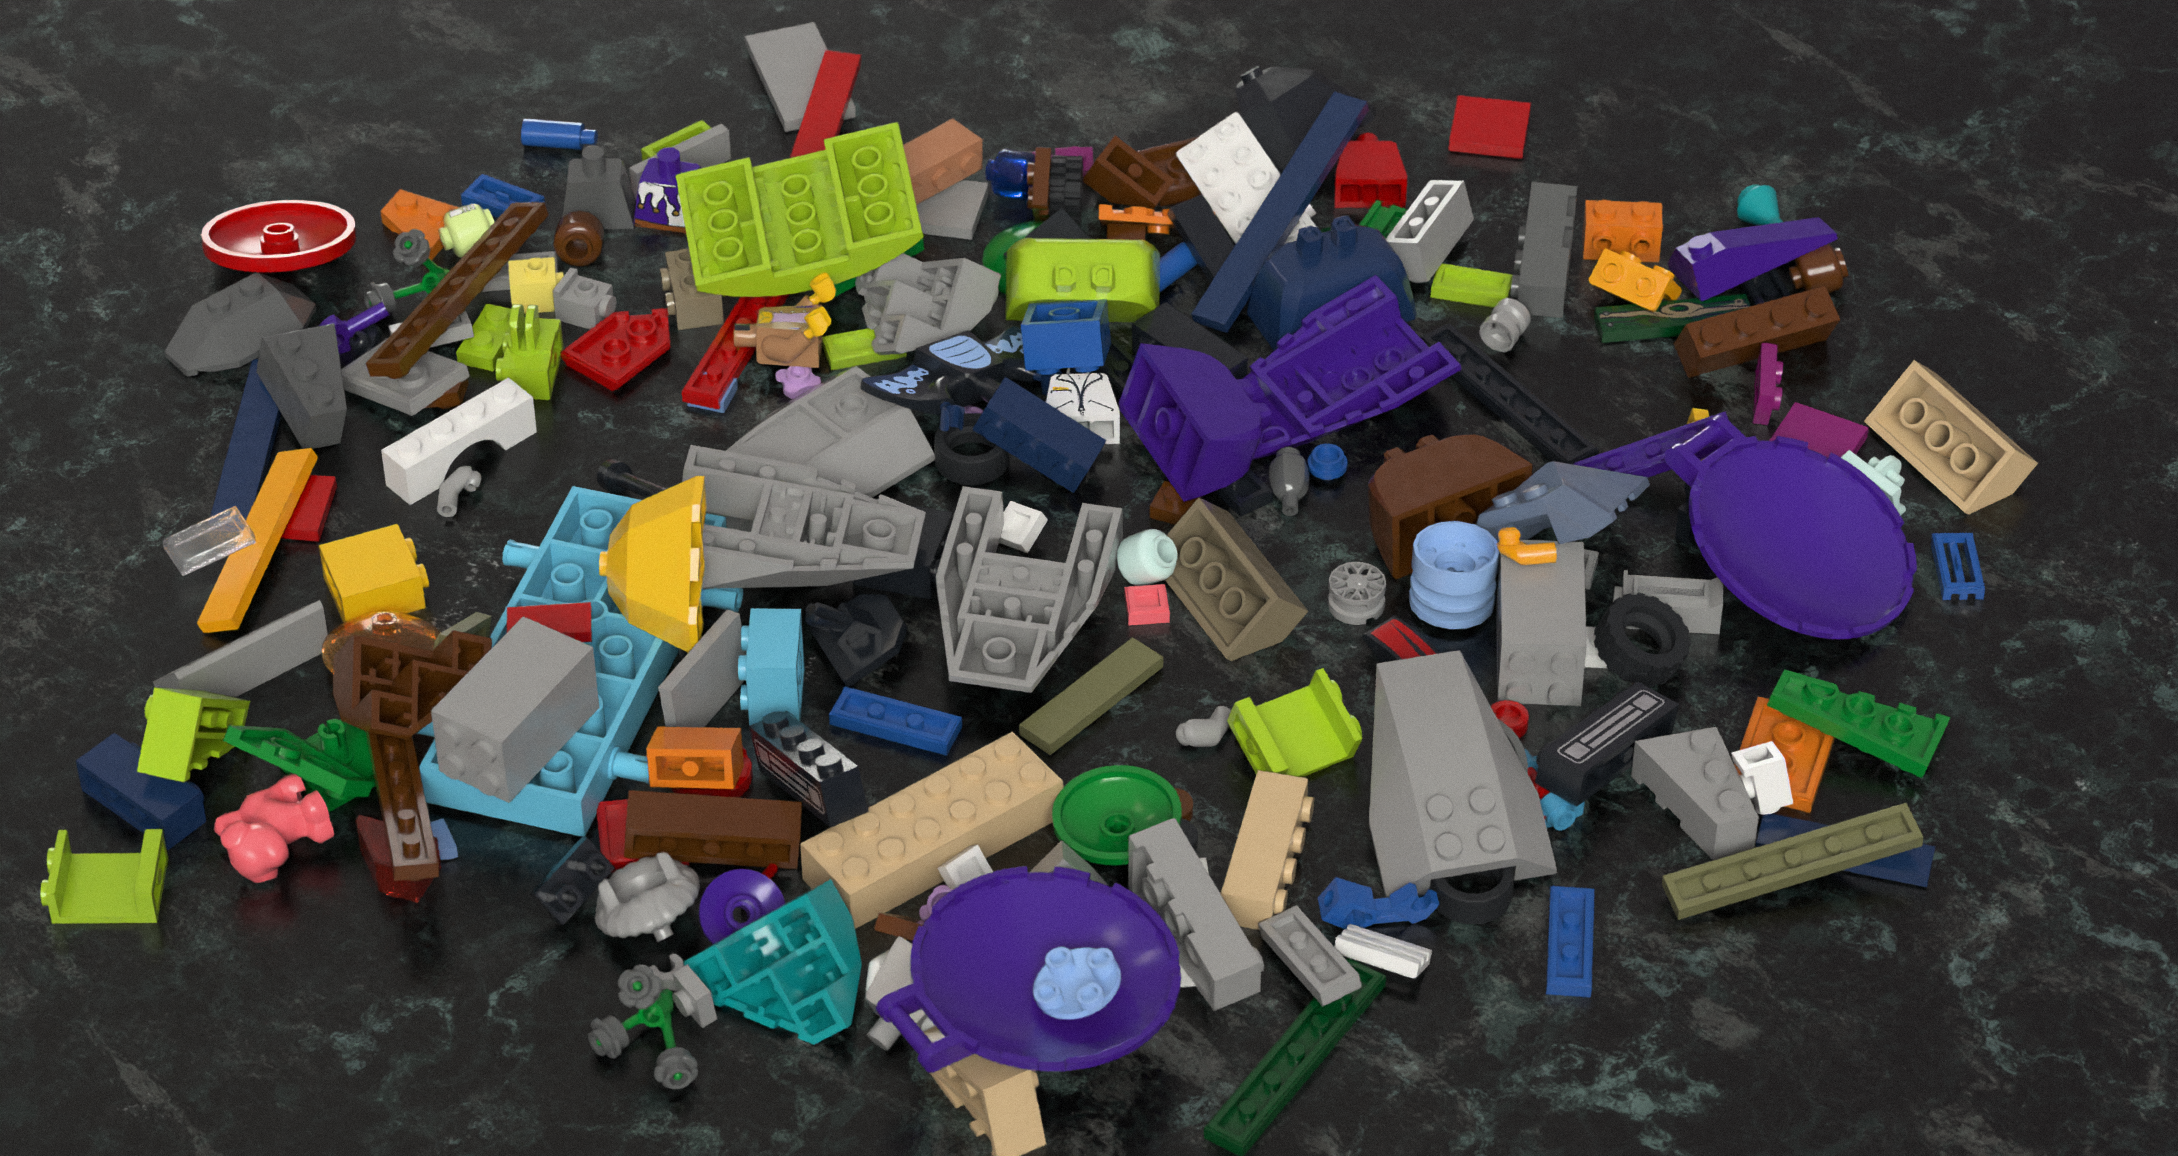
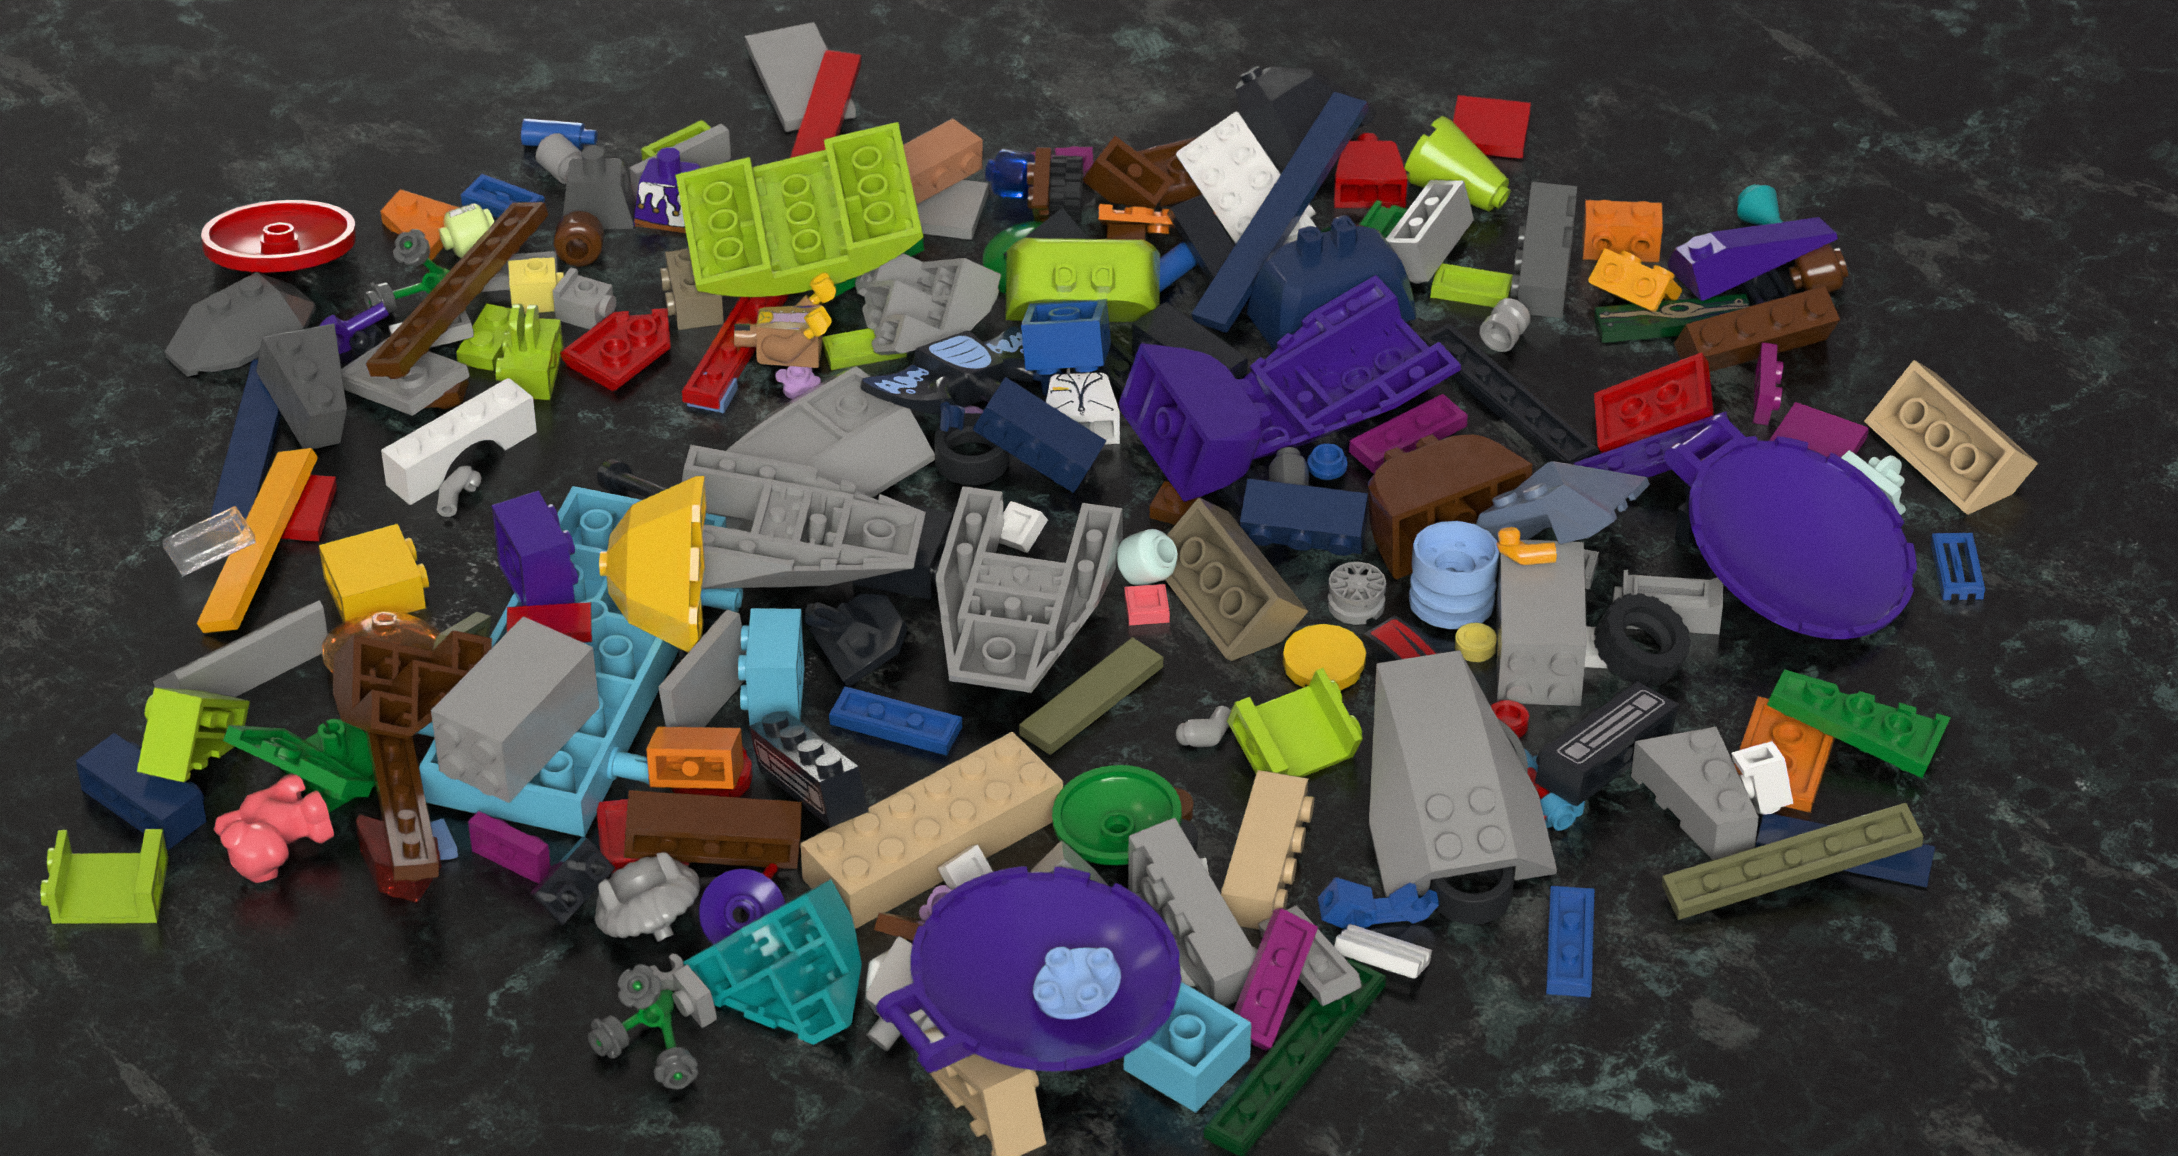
(509, 847): none -> magenta plate
(534, 551): none -> dark purple brick
(554, 155): none -> light grey brick
(1193, 1050): none -> medium azure brick
(1274, 975): none -> magenta plate
(1304, 516): none -> dark blue brick
(1324, 647): none -> yellow tile
(1433, 417): none -> magenta plate
(1454, 157): none -> lime cone
(1476, 642): none -> light yellow tile
(1653, 403): none -> red plate

